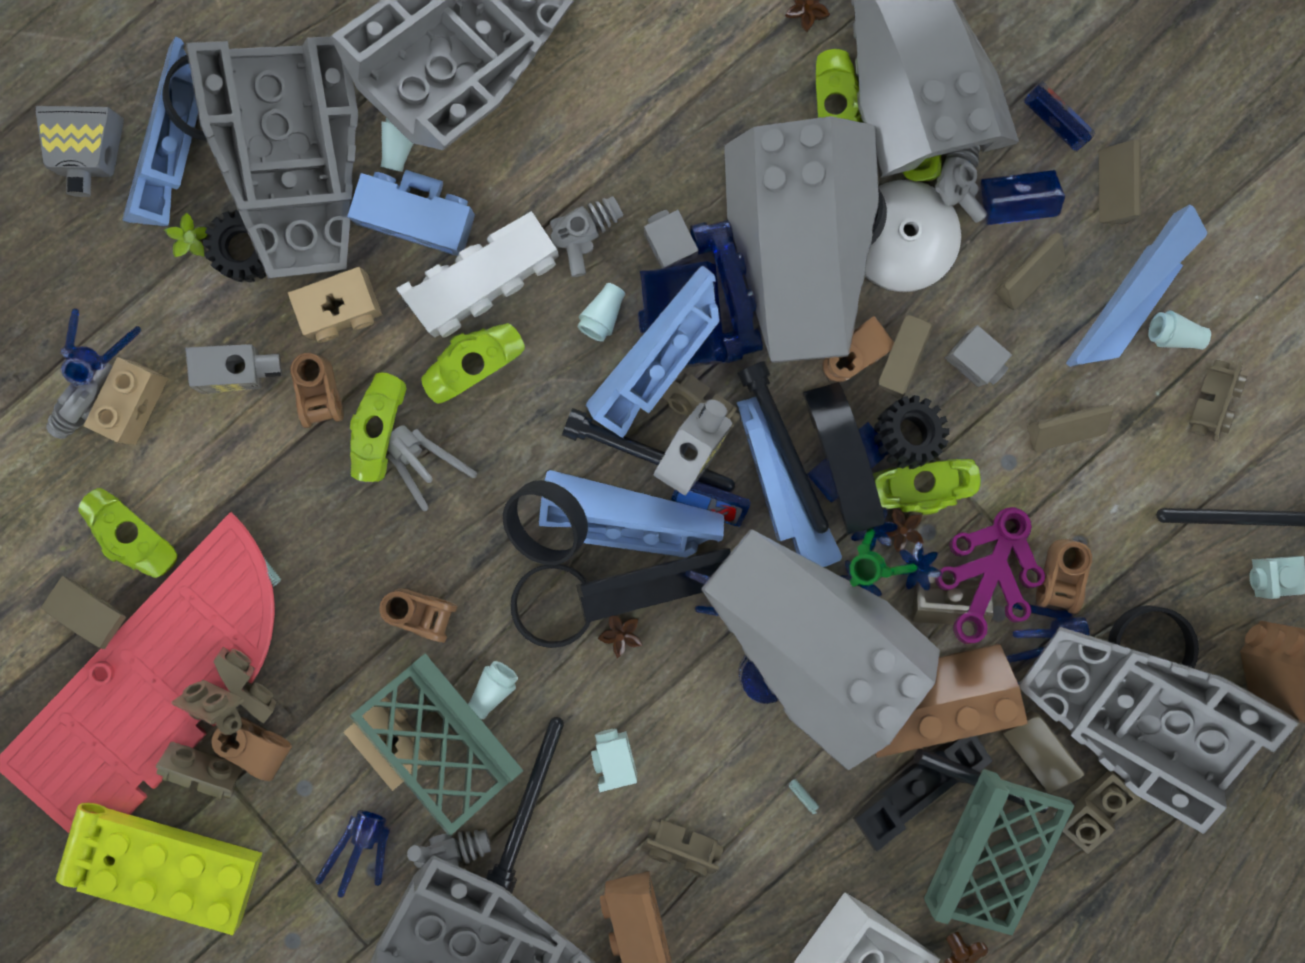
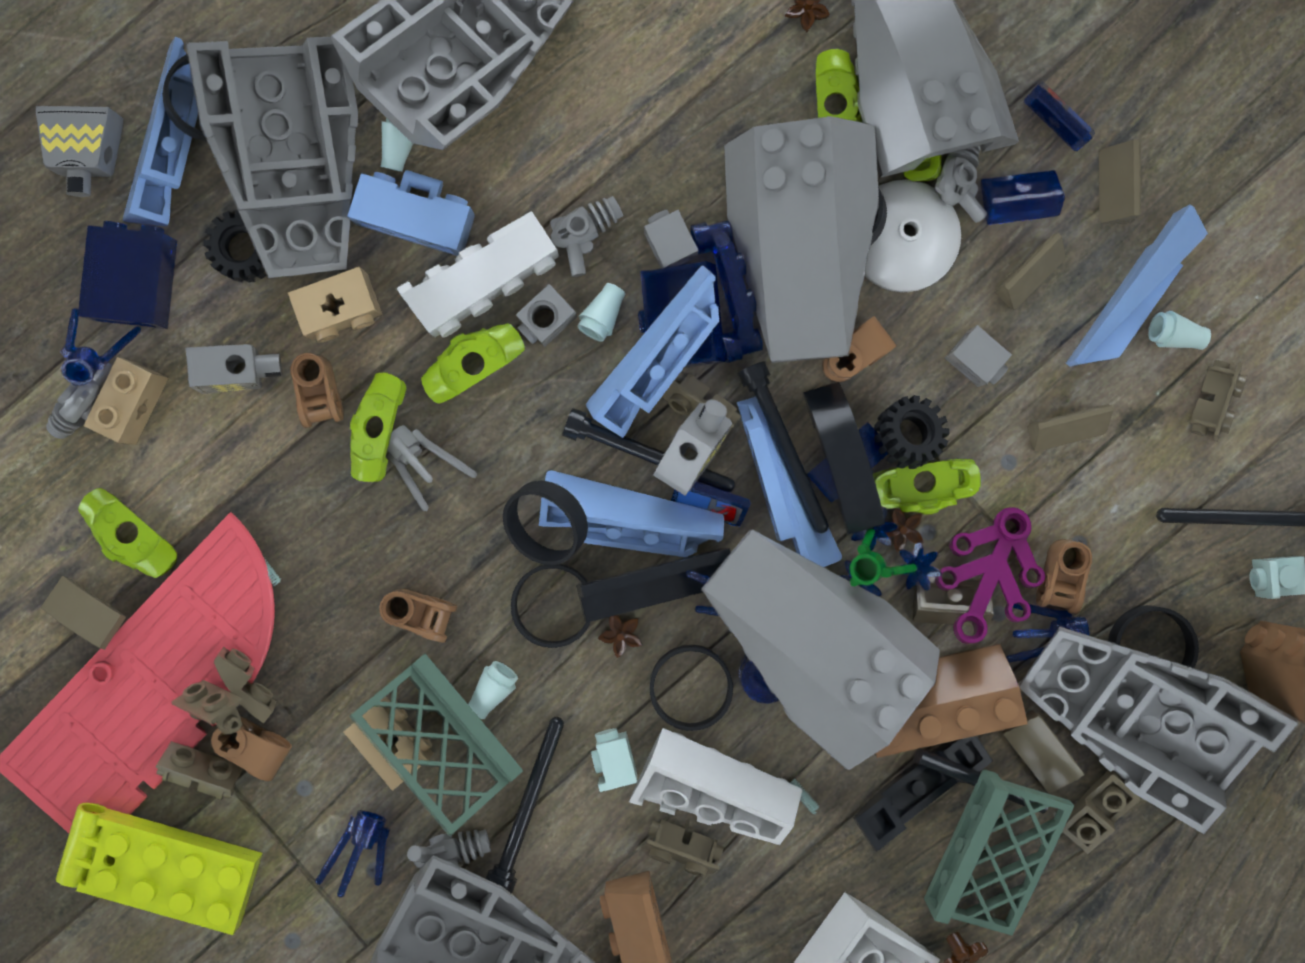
(127, 275): none -> clear blue brick
(187, 237): lime plant -> none
(549, 300): none -> light grey brick
(698, 725): none -> black tyre
(716, 789): none -> white wedge
(905, 355): dark tan slope -> none

